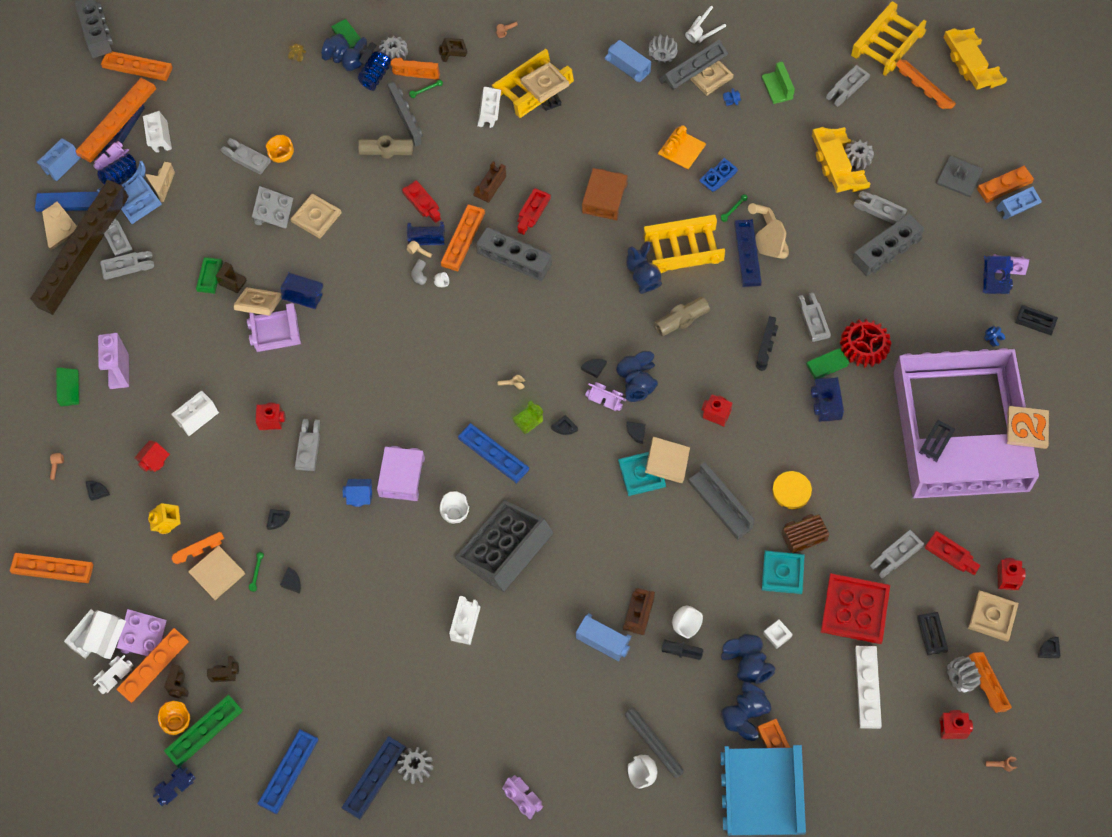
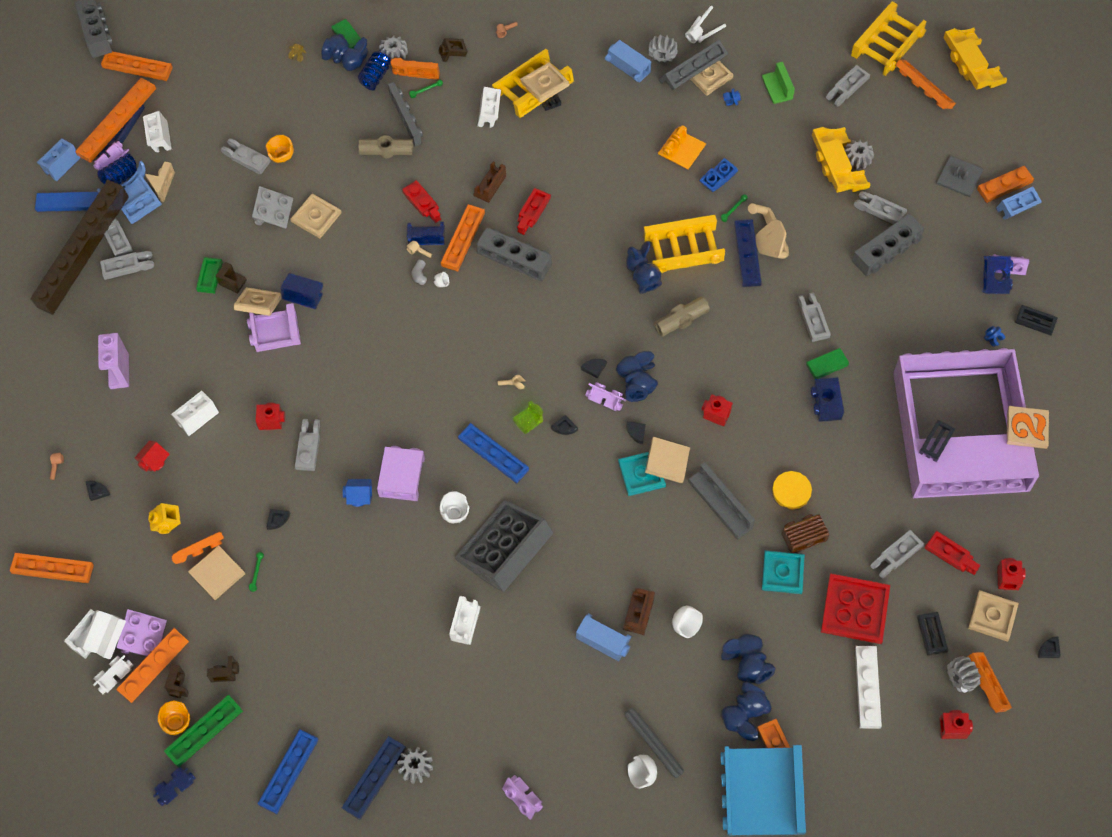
(57, 225): tan wing -> none
(67, 386): green slope -> none
(291, 581): black tile -> none
(366, 52): black plate -> none
(604, 194): dark orange panel -> none
(682, 650): black axle -> none
(767, 344): black plate -> none
(777, 634): white plate -> none
(869, 337): red gear -> none
(1005, 764): nougat hand -> none

